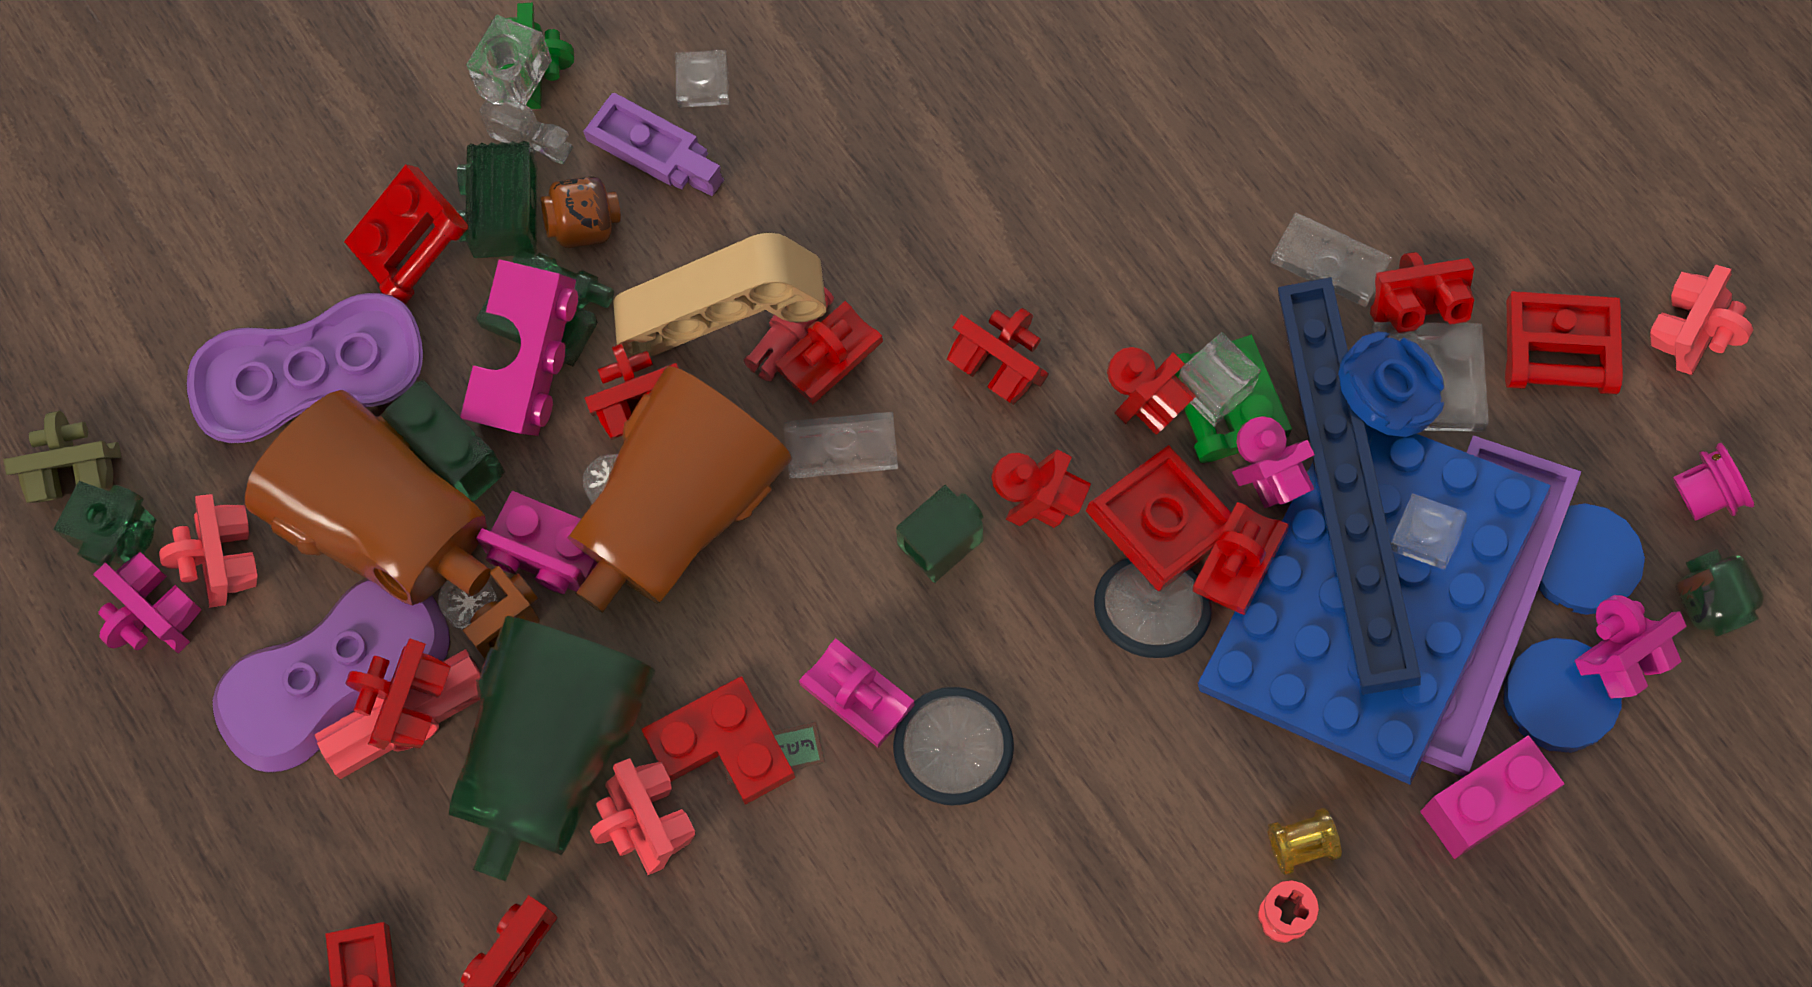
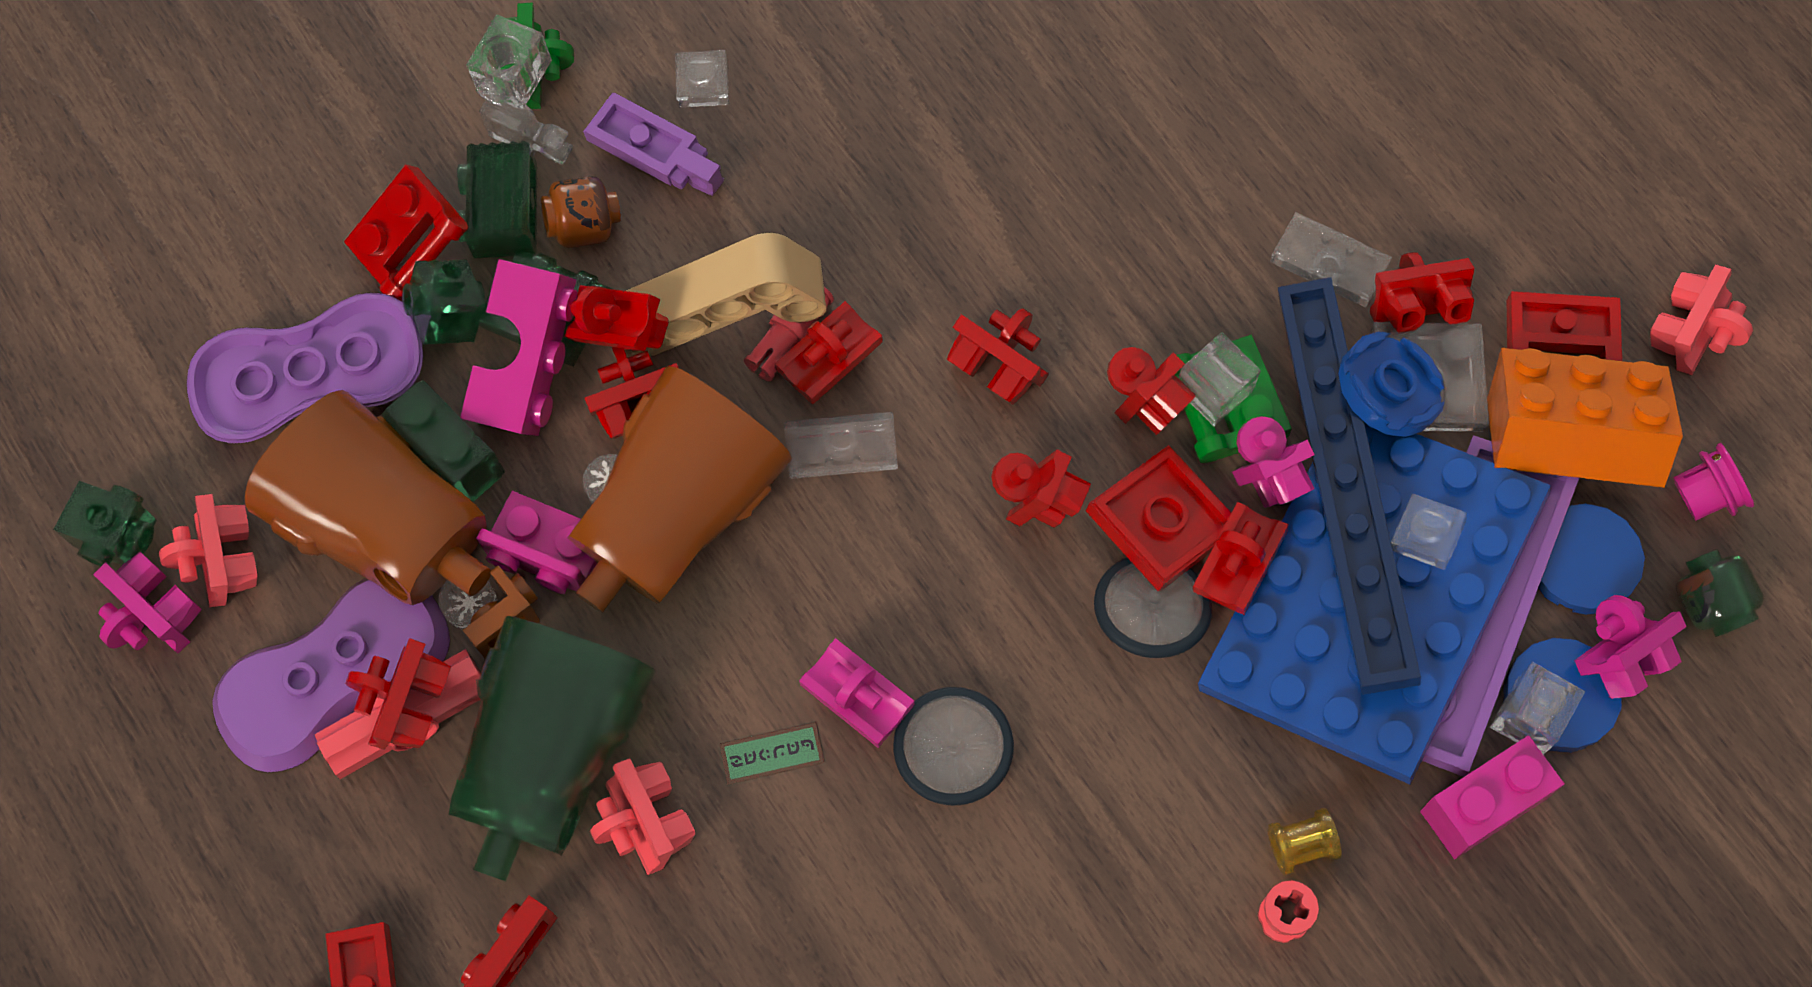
(39, 470): olive hips -> none
(444, 301): none -> clear green brick
(617, 319): none -> red hips
(725, 726): red plate -> none
(941, 532): clear green brick -> none
(1538, 707): none -> clear brick
(1583, 417): none -> orange brick

